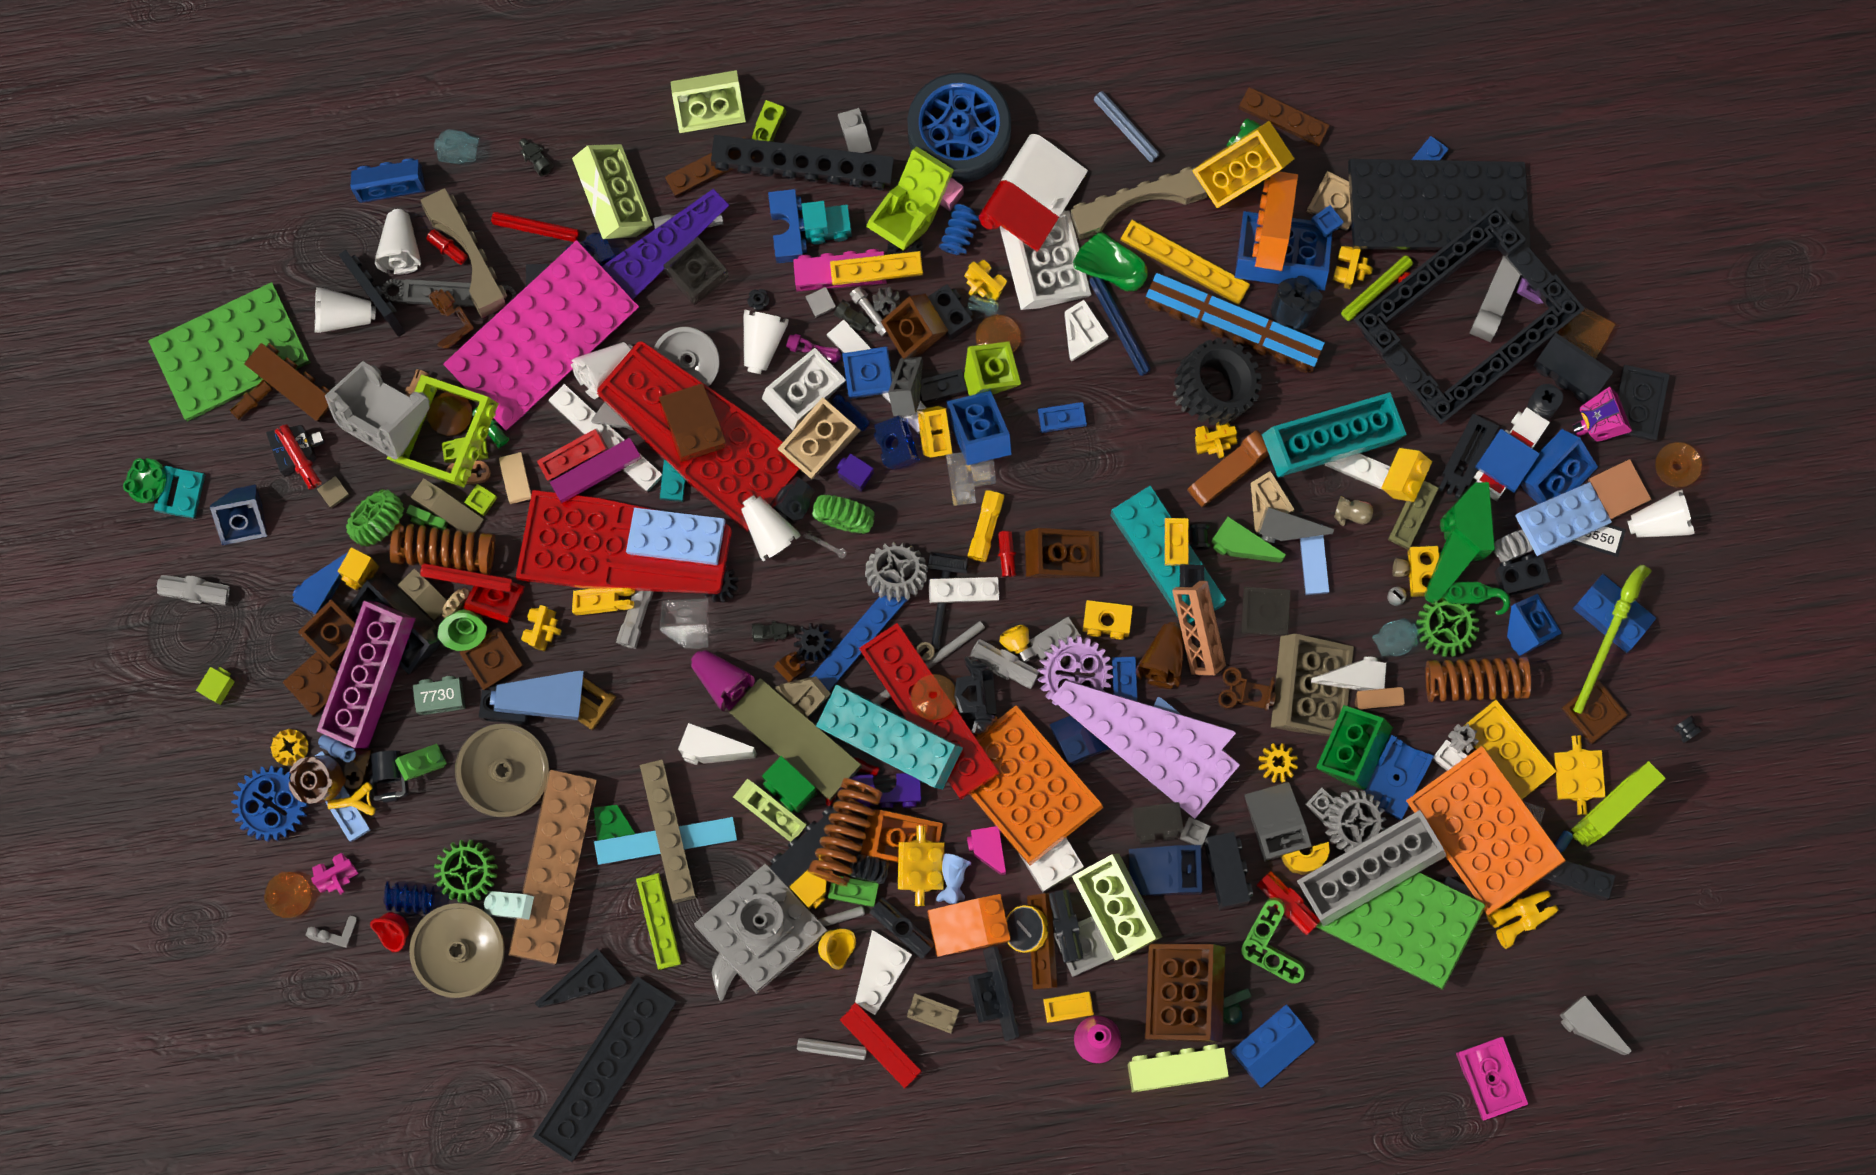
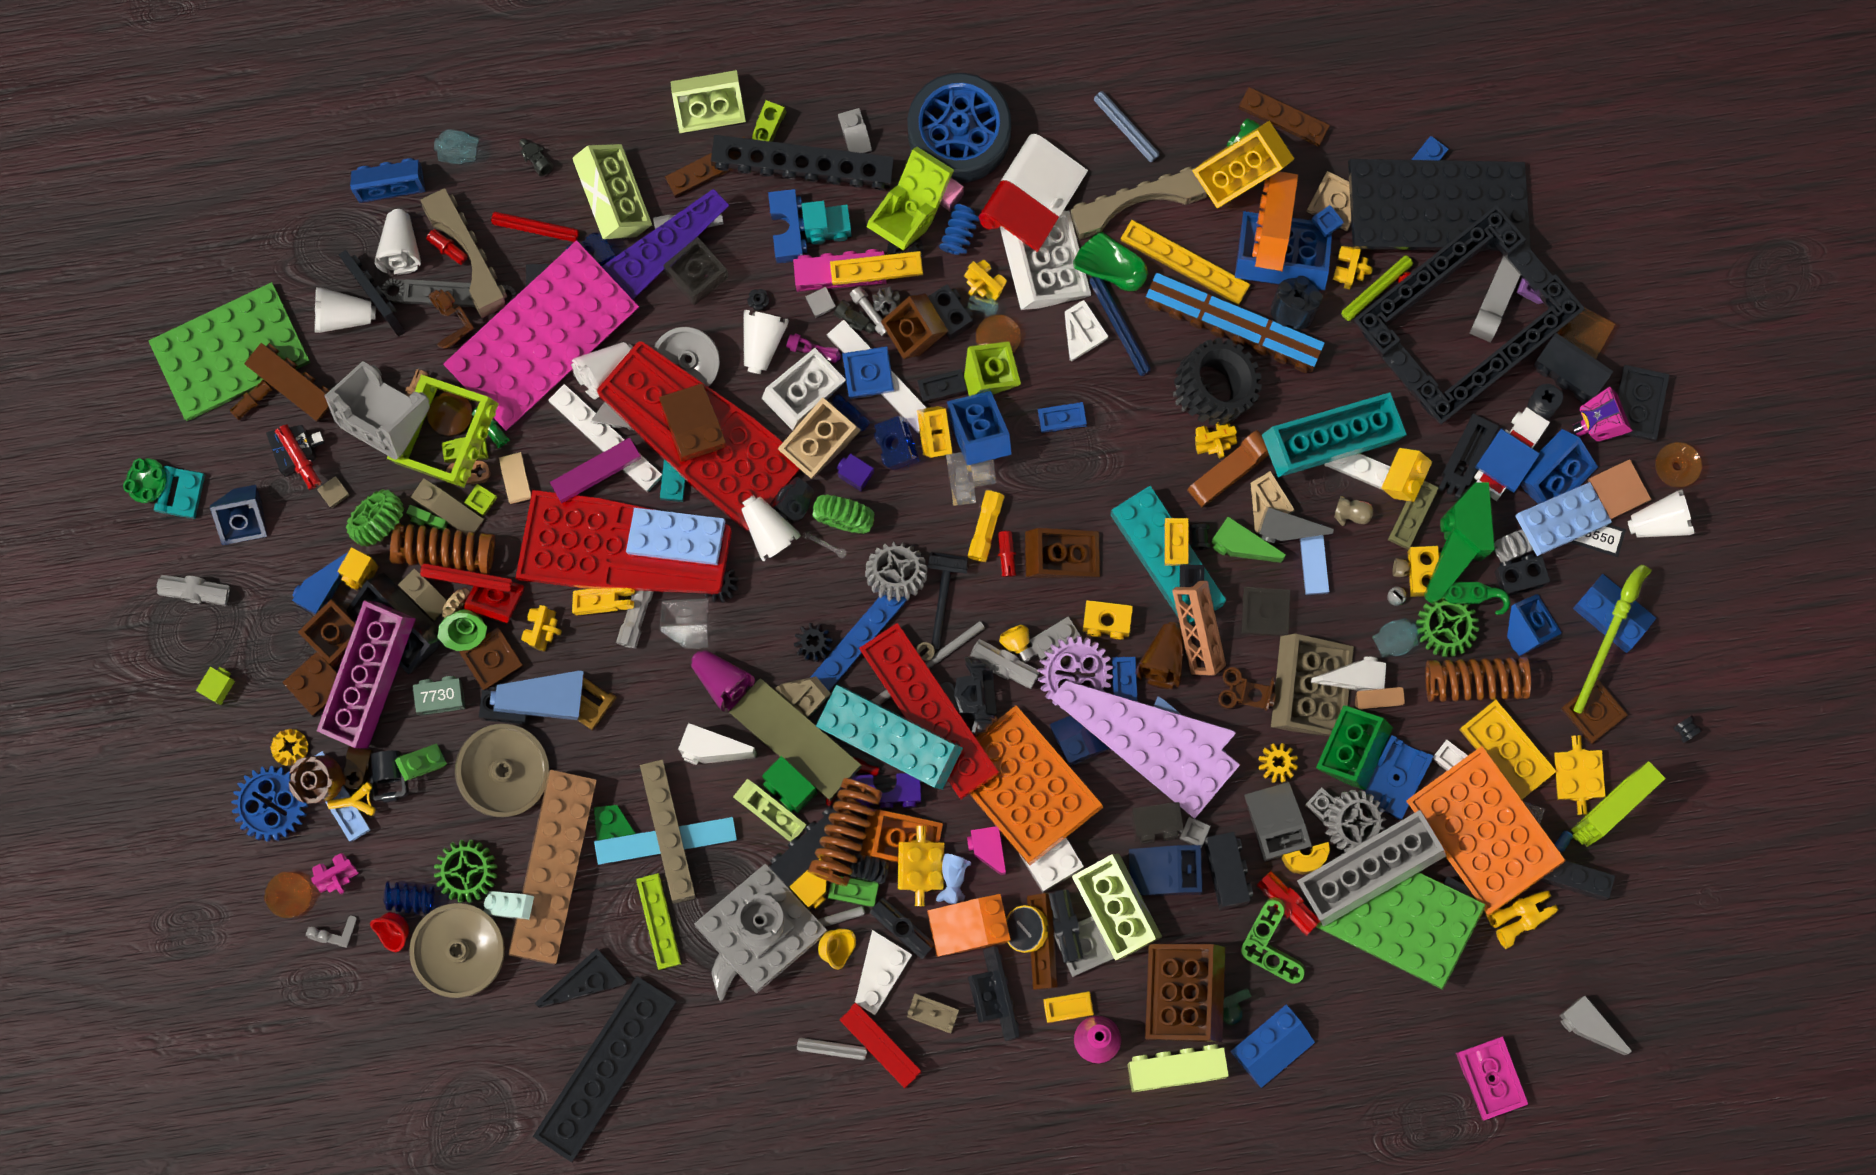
(336, 748): medium blue pin -> none
(572, 454): red plate -> none
(776, 630): pearl dark grey piece -> none
(790, 667): reddish brown tile -> none
(906, 387): dark grey slope -> none
(933, 708): clear orange dish -> none
(963, 590): white plate -> none
(1463, 738): light grey gear -> none

